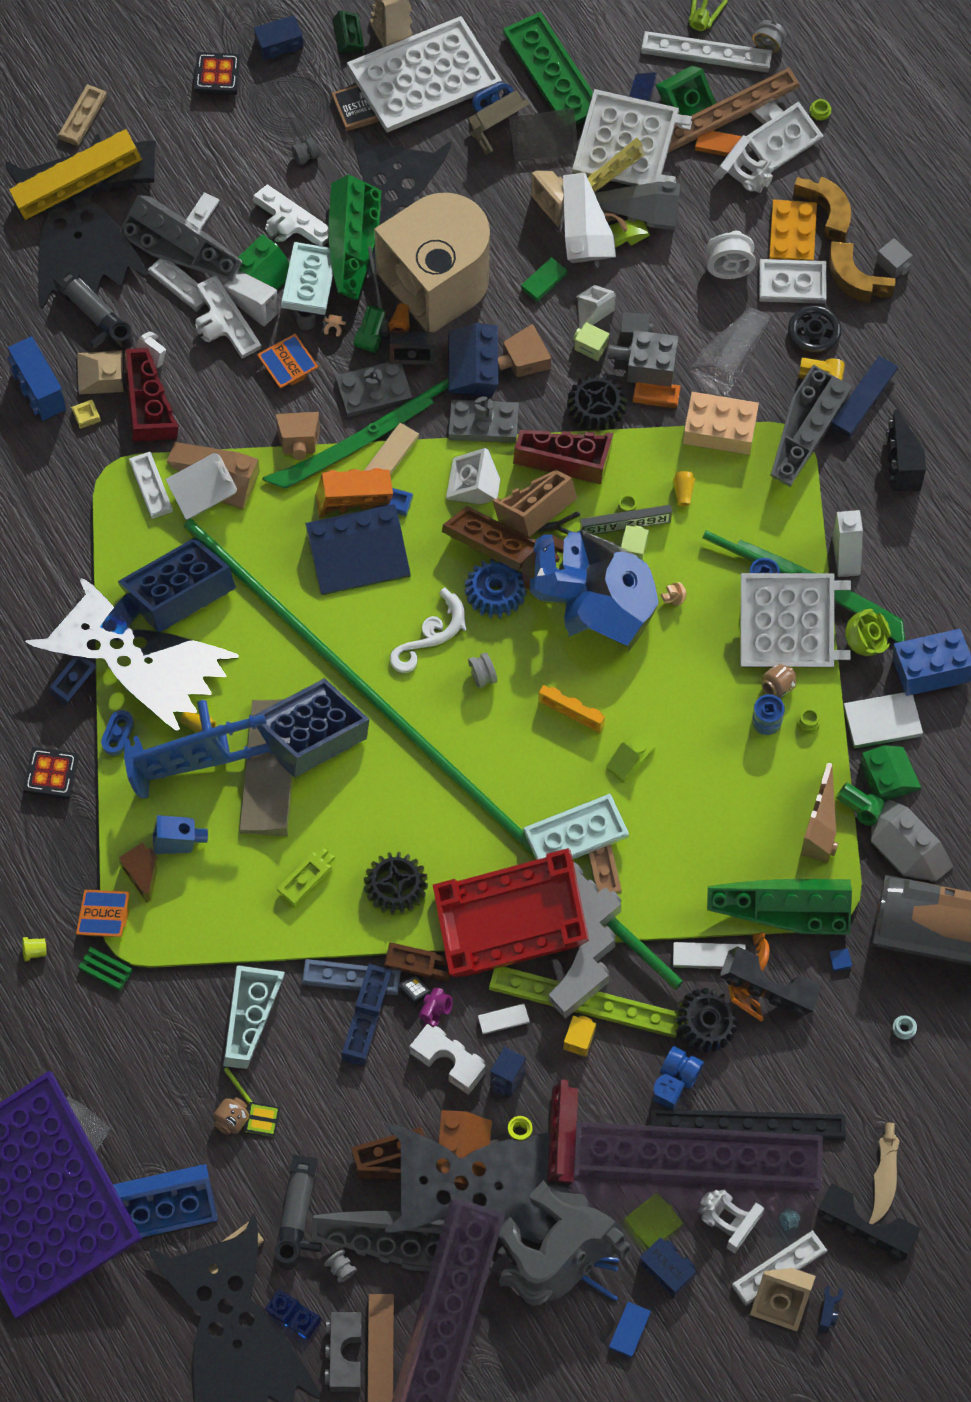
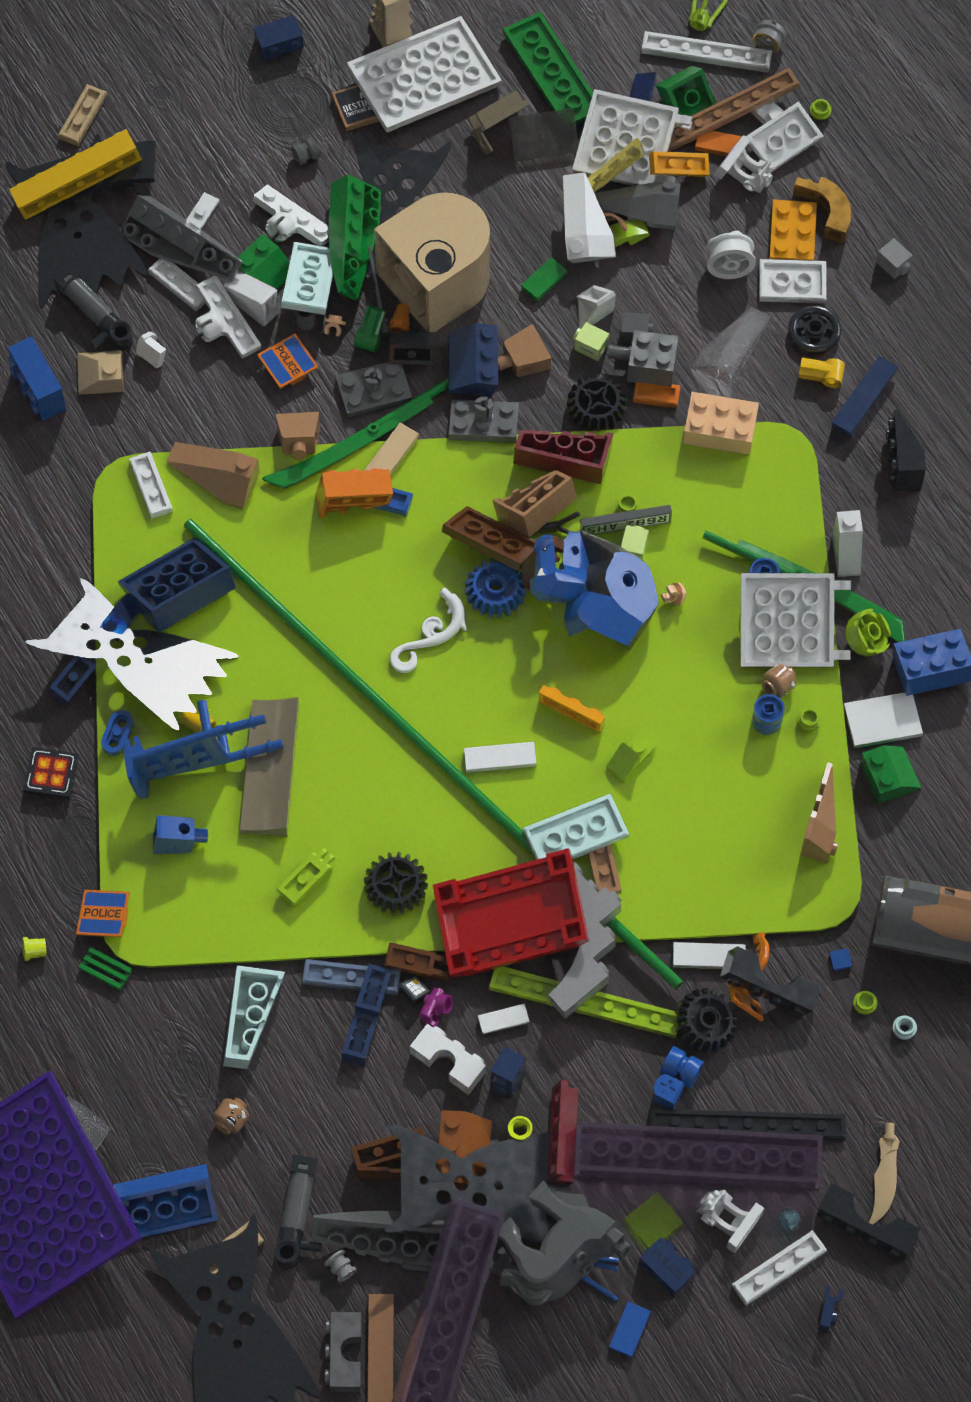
(86, 414): light yellow tile -> none
(141, 869): reddish brown slope -> none
(148, 407): dark red wedge -> none
(201, 485): white piece -> none
(217, 73): tile -> none
(262, 1117): piece -> none
(293, 1314): clear blue slope -> none
(312, 727): slope -> none
(348, 32): dark green slope -> none
(357, 549): dark blue slope -> none
(473, 478): white slope -> none
(482, 670): light grey wheel -> none
(490, 95): blue plate -> none
(500, 757): none -> white tile
(549, 194): tan slope -> none
(579, 1035): yellow brick -> none
(679, 164): none -> light orange plate
(684, 487): yellow cone -> none
(783, 1297): tan slope -> none
(788, 904): green wedge -> none
(807, 422): dark grey wedge -> none
(852, 280): pearl gold arch -> none
(865, 1002): none -> lime plate
(866, 806): green piece -> none
(909, 844): light grey wedge -> none

